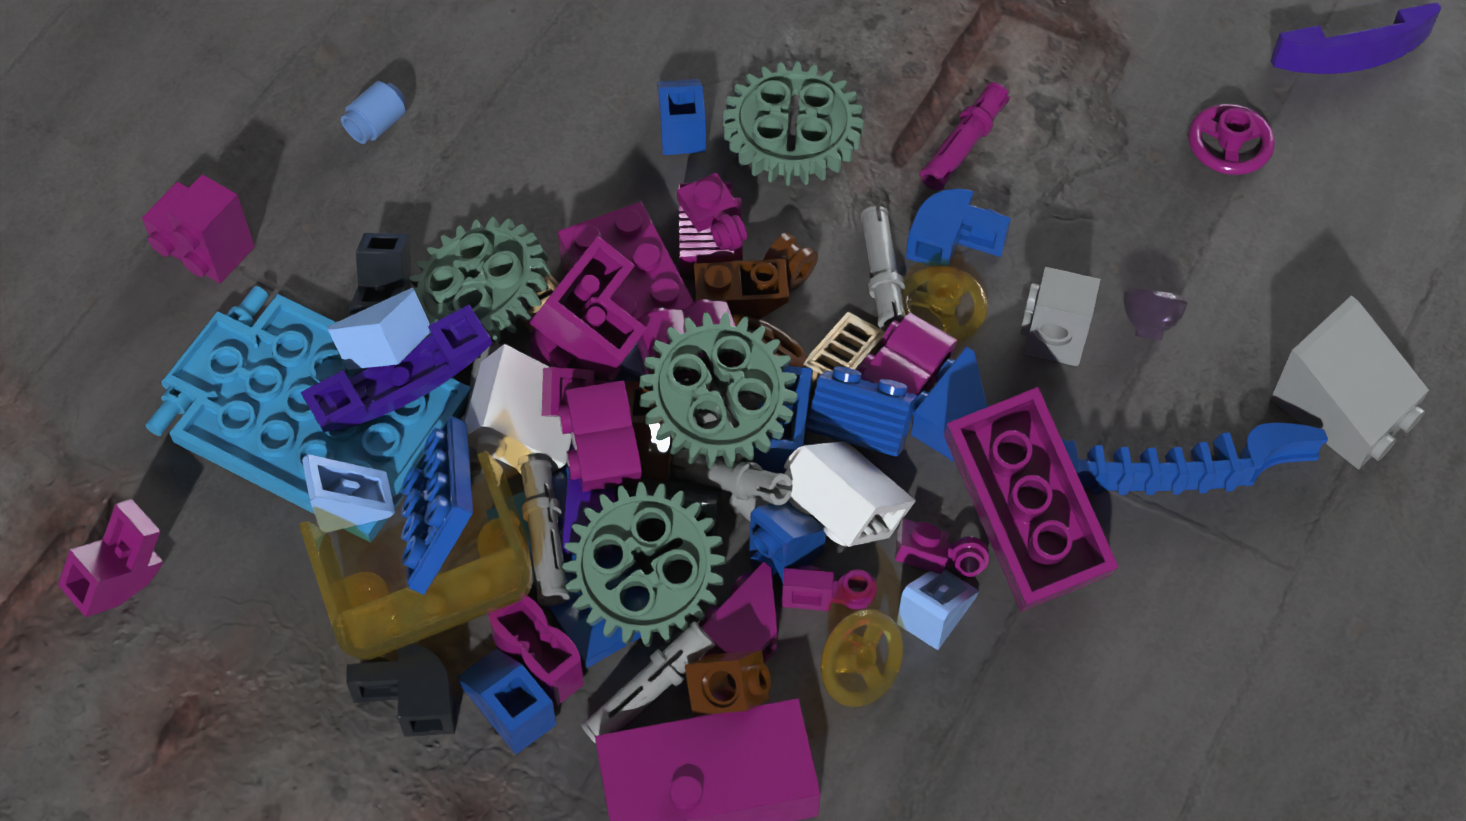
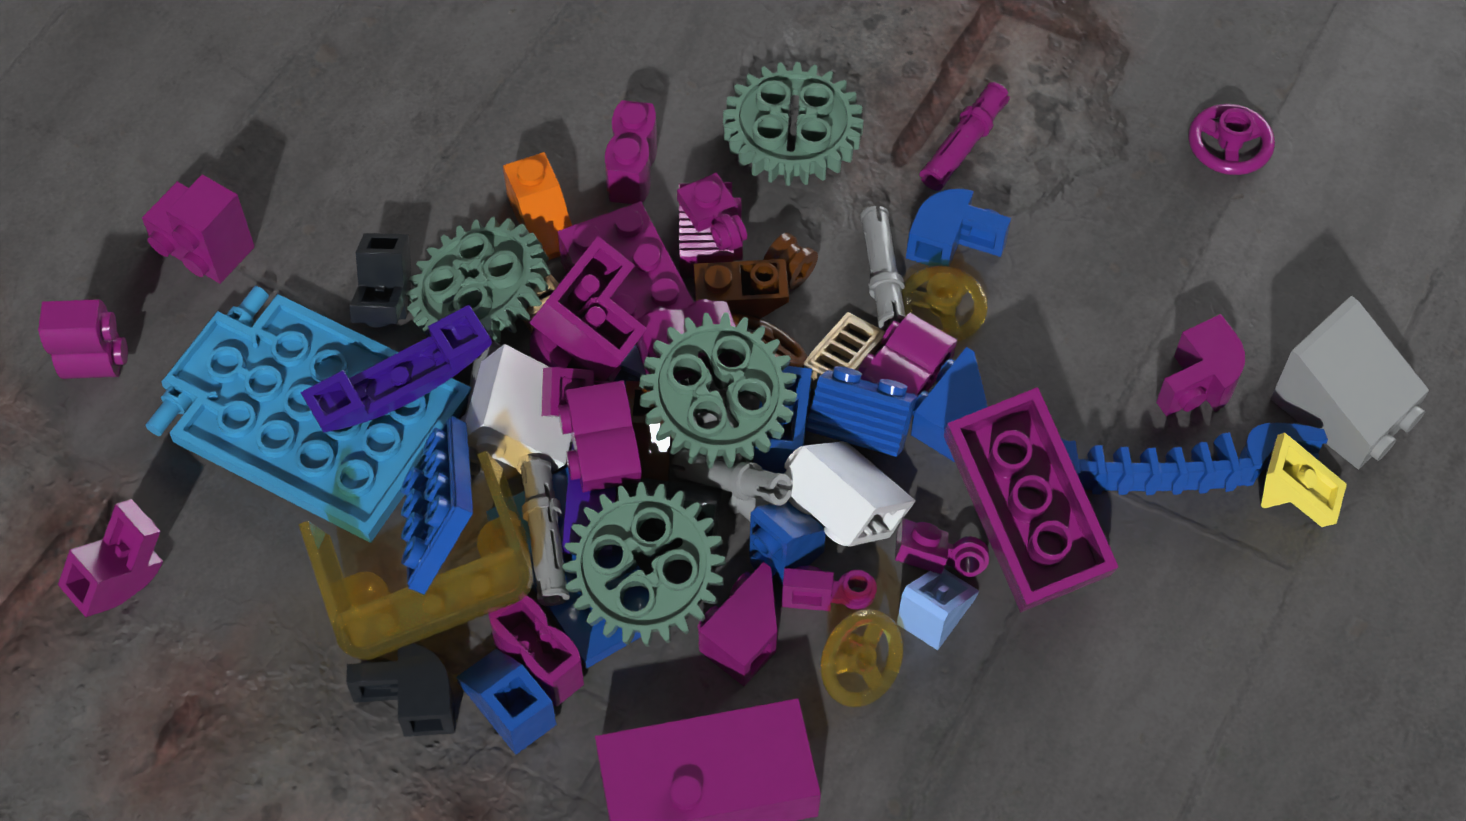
(82, 339): none -> magenta brick
(346, 493): light blue slope -> none
(373, 112): medium blue brick -> none
(381, 332): light blue slope -> none
(537, 200): none -> orange slope
(631, 152): none -> magenta brick
(682, 116): blue slope -> none
(690, 644): light grey pin -> none
(710, 686): reddish brown brick -> none
(1059, 315): light grey brick -> none
(1153, 311): clear purple brick -> none
(1211, 366): none -> magenta brick
(1303, 481): none -> light yellow slope
(1313, 53): dark purple slope -> none

